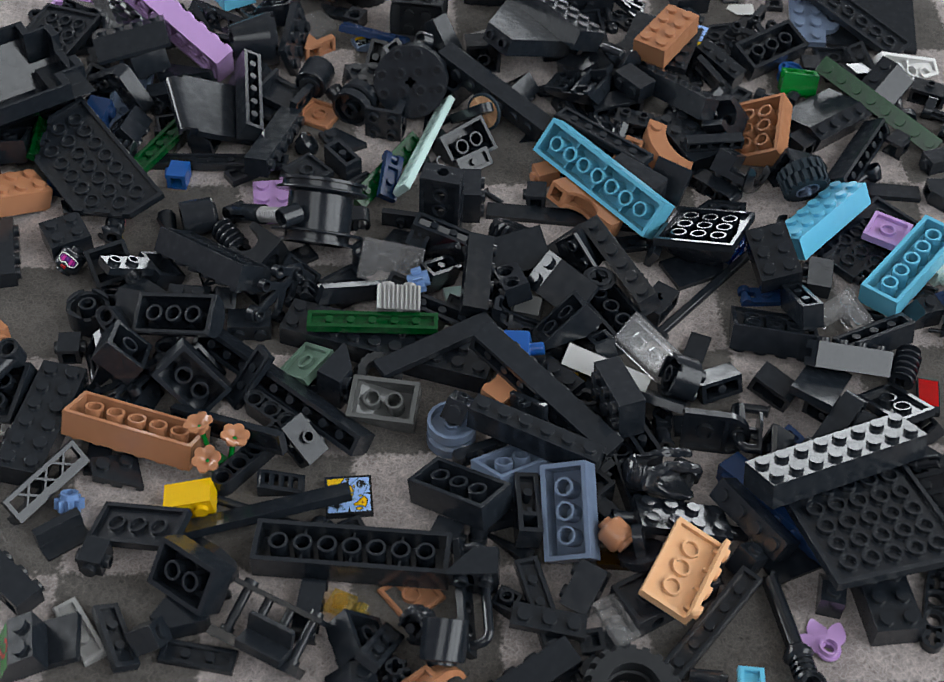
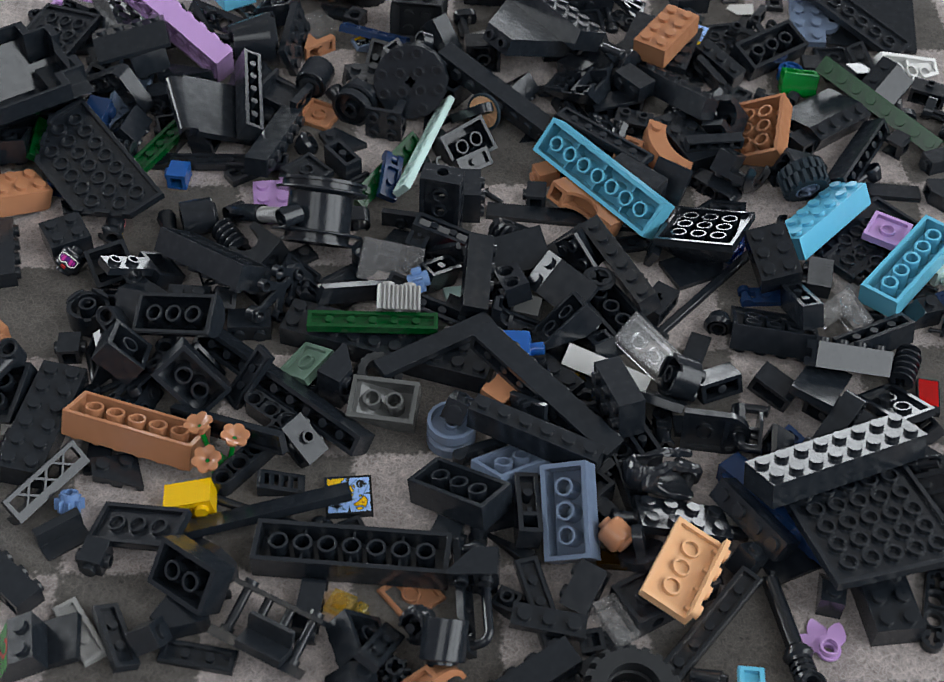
(461, 20): none -> black piece
(718, 323): none -> black cone

